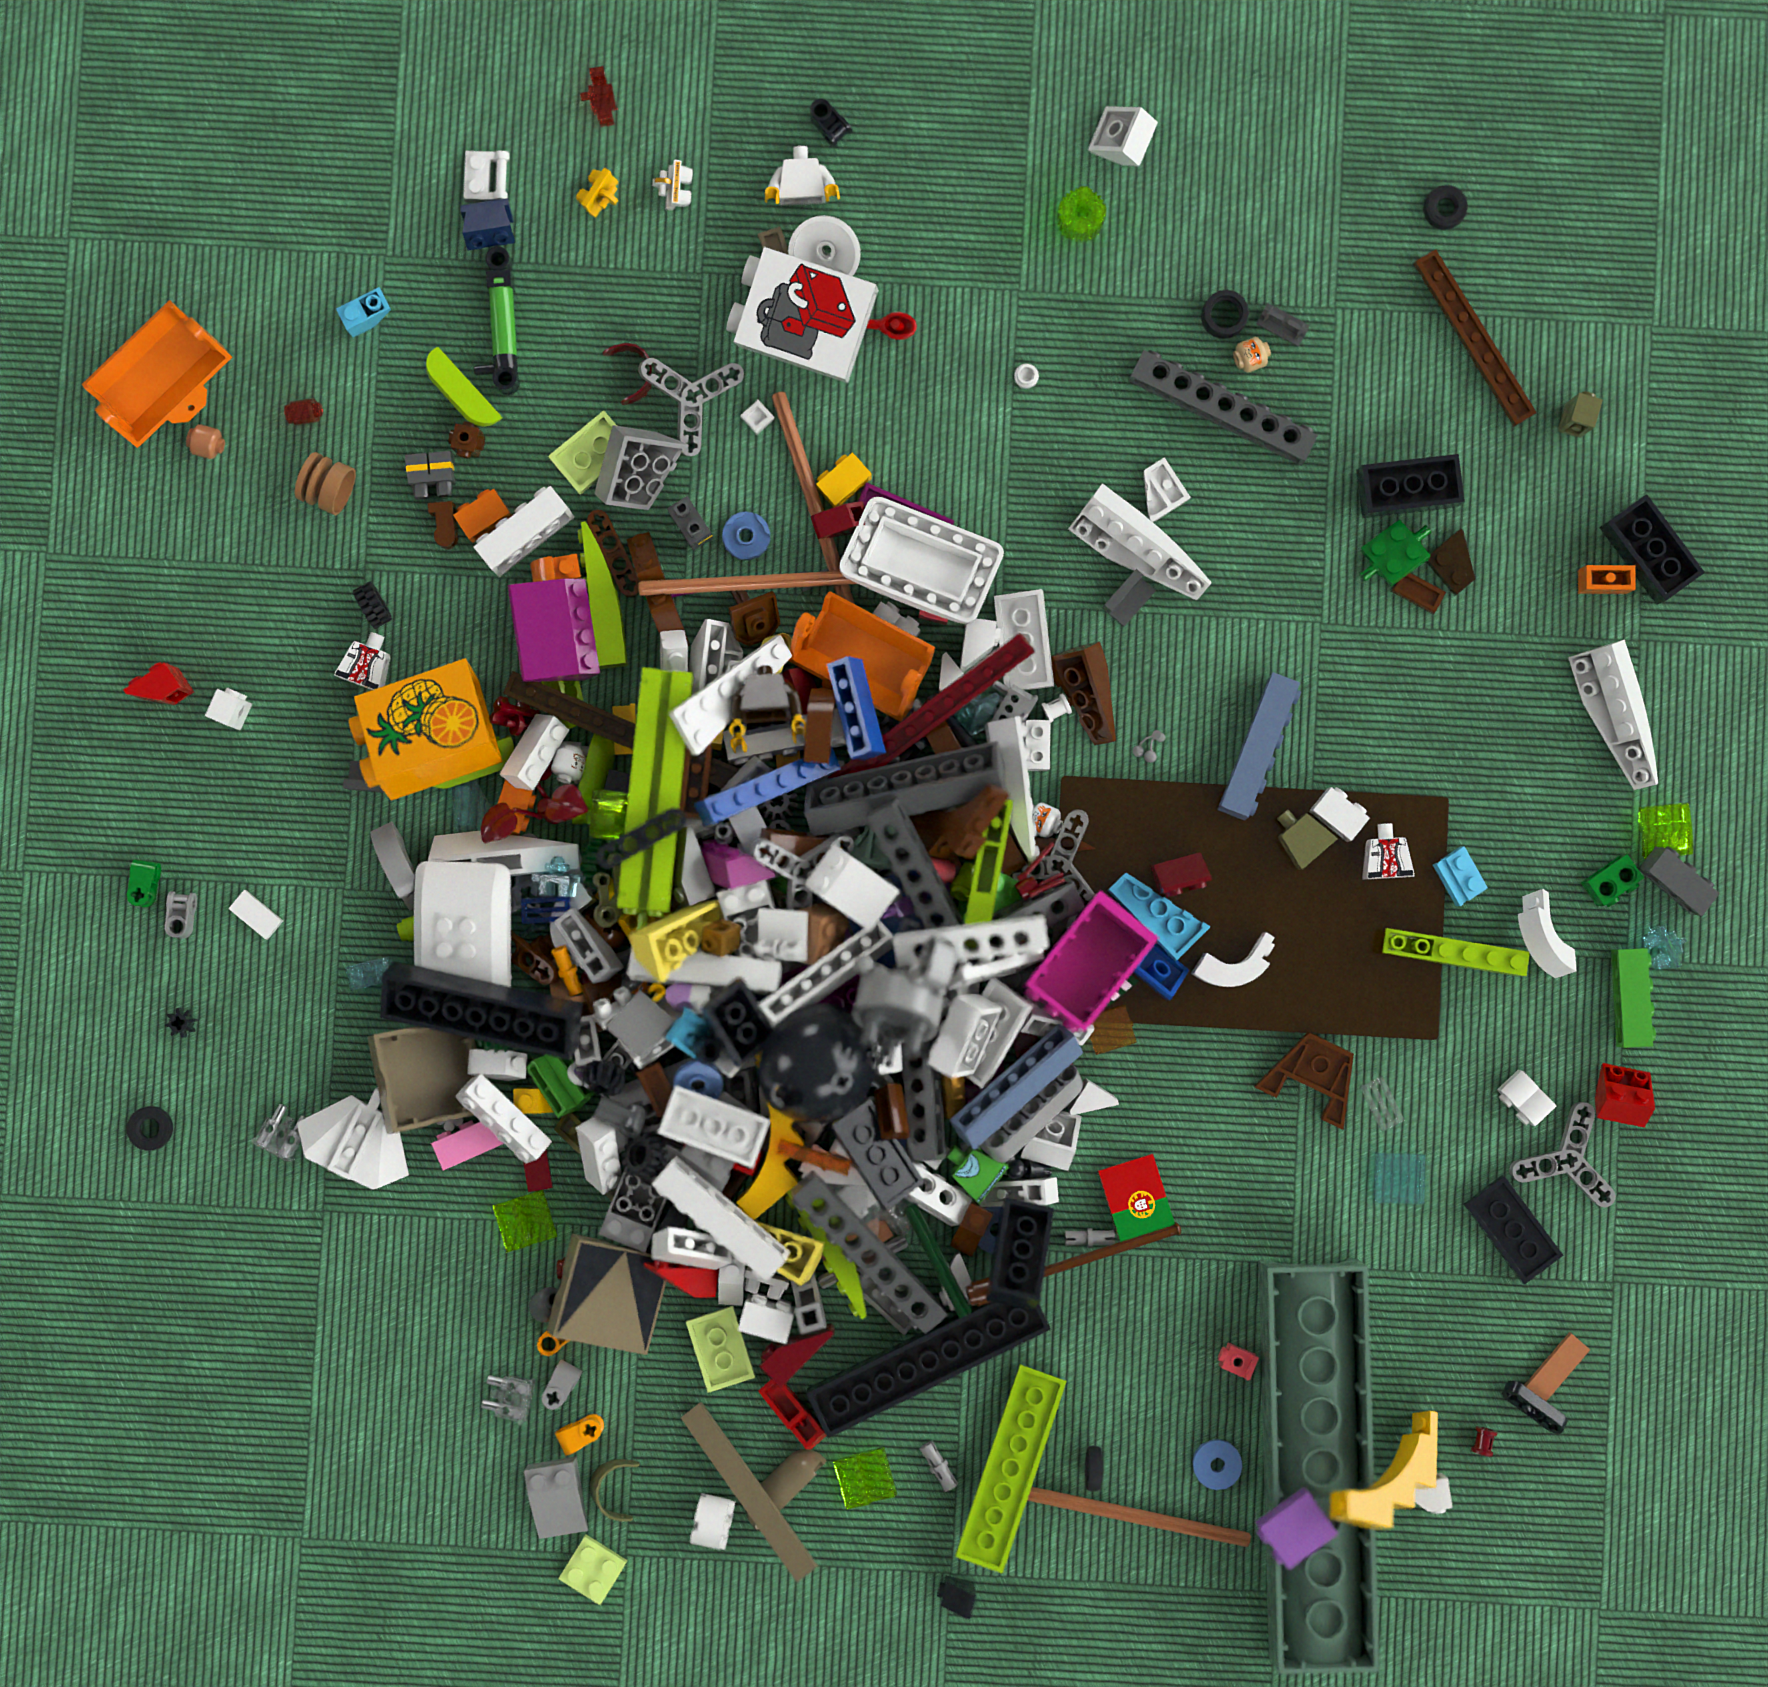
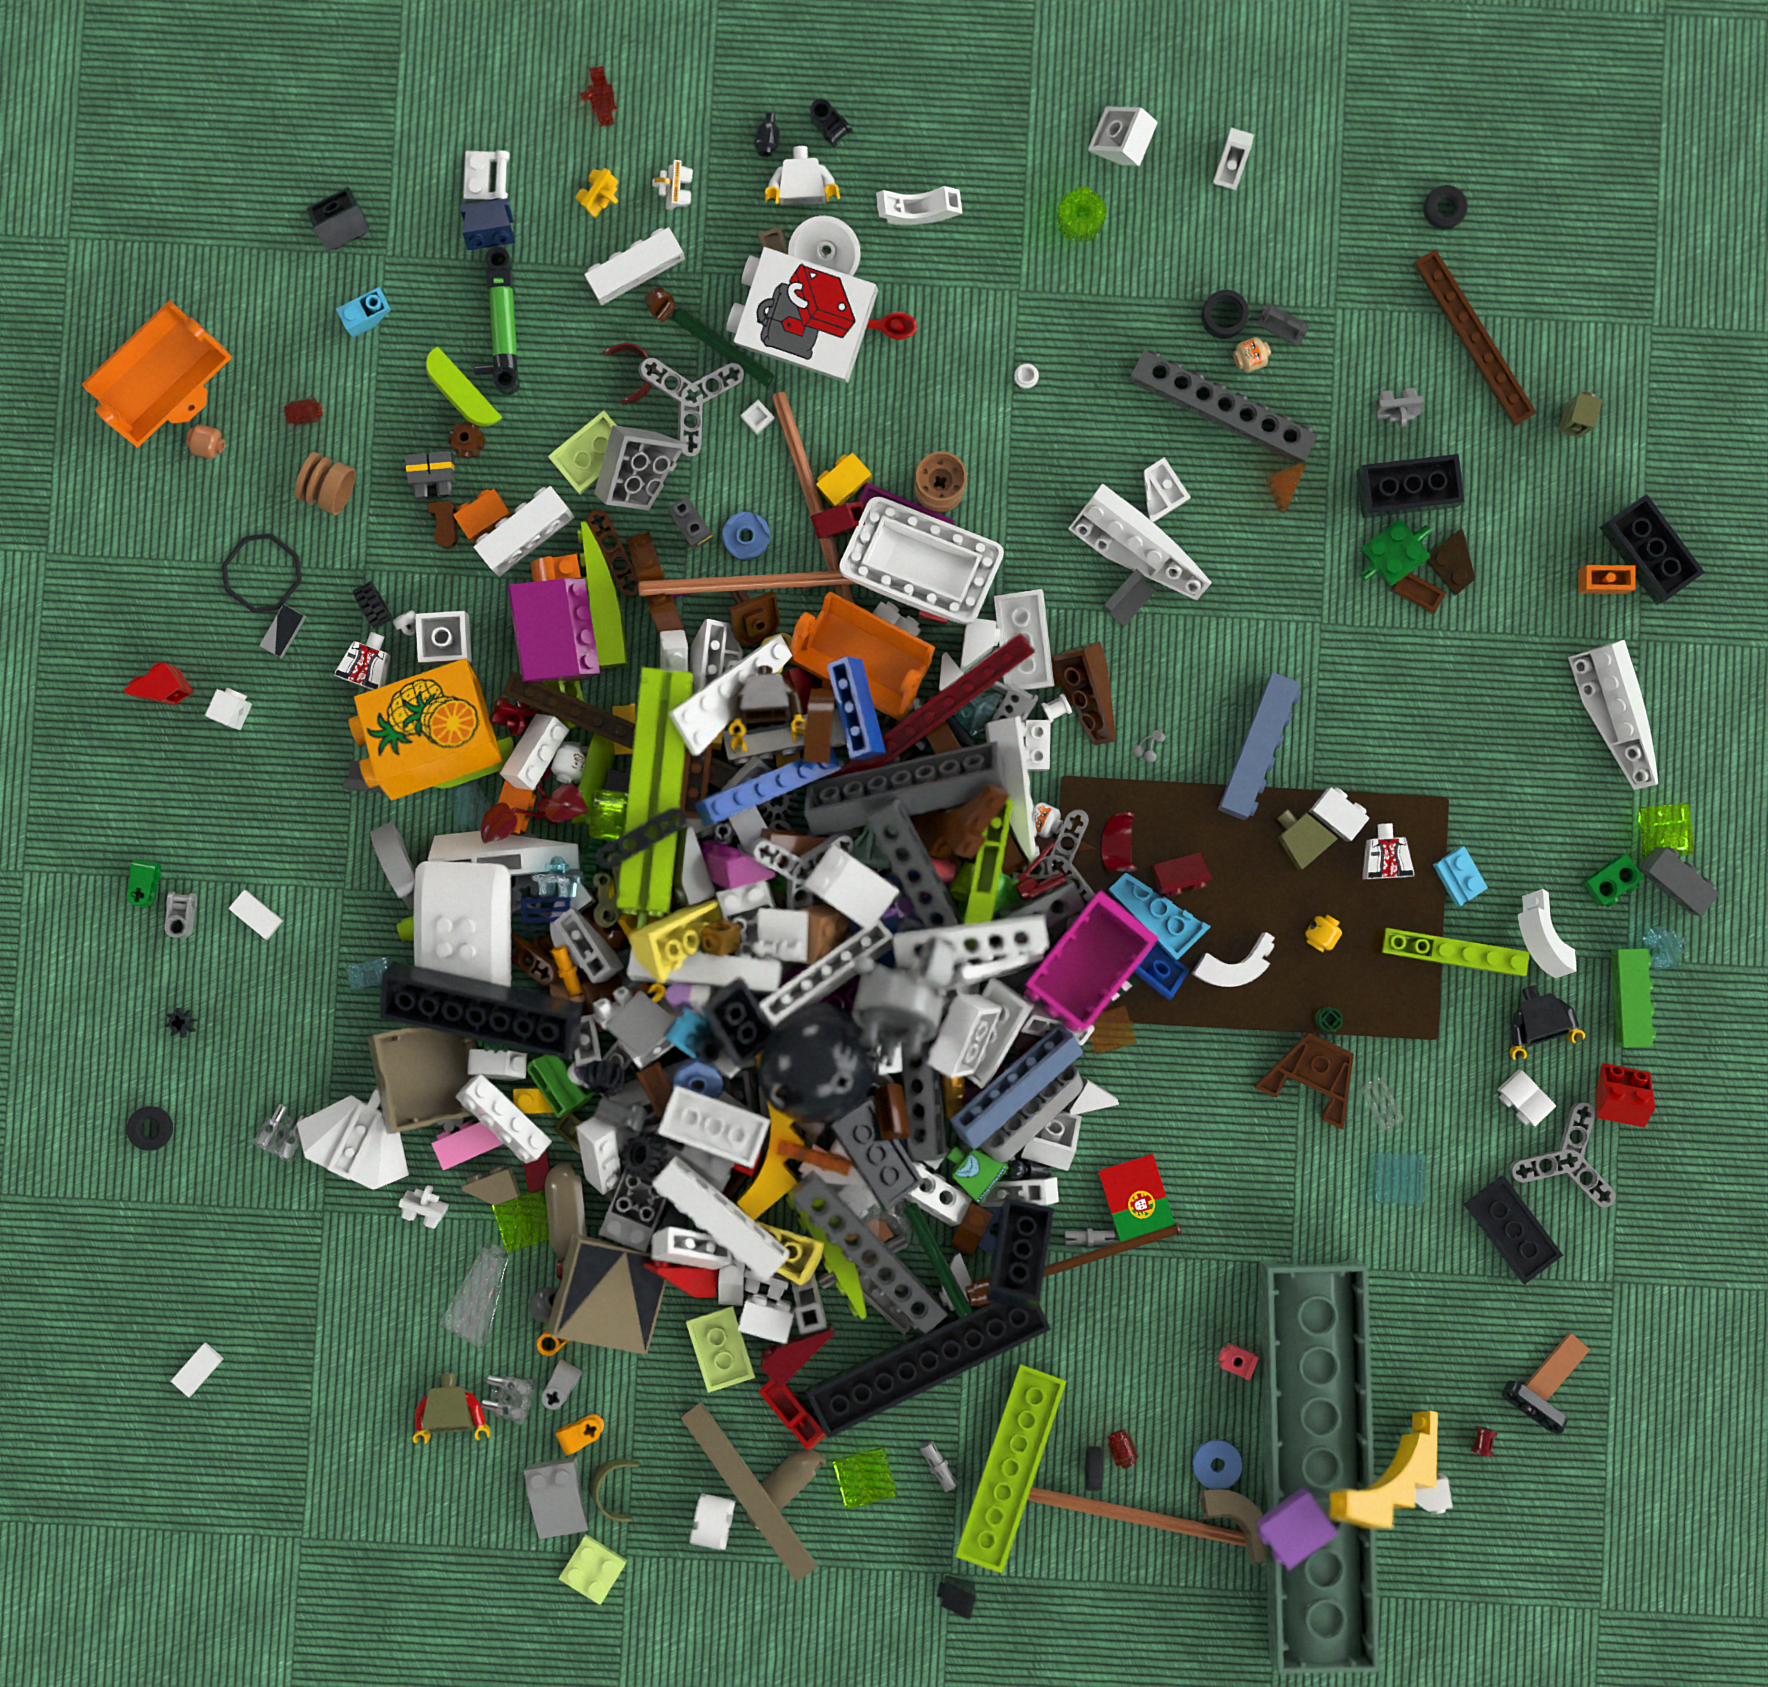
(197, 1370): none -> white tile
(236, 550): none -> black piece
(282, 631): none -> black tile
(338, 219): none -> black slope
(403, 620): none -> white tile
(425, 1204): none -> white hips
(443, 637): none -> white brick
(449, 1411): none -> olive torso
(476, 1300): none -> clear slope
(494, 1188): none -> dark tan slope
(564, 1206): none -> dark tan brick
(635, 265): none -> white brick
(660, 303): none -> reddish brown piece
(722, 347): none -> dark green axle
(767, 136): none -> black plant
(919, 208): none -> white arch
(945, 470): none -> medium nougat wheel
(1117, 843): none -> dark red piece
(1122, 1449): none -> clear red brick
(1233, 158): none -> white slope
(1240, 1510): none -> dark tan arch
(1284, 485): none -> clear orange slope
(1323, 933): none -> yellow head
(1325, 1016): none -> dark green wheel
(1399, 409): none -> light grey hips
(1541, 1020): none -> black torso

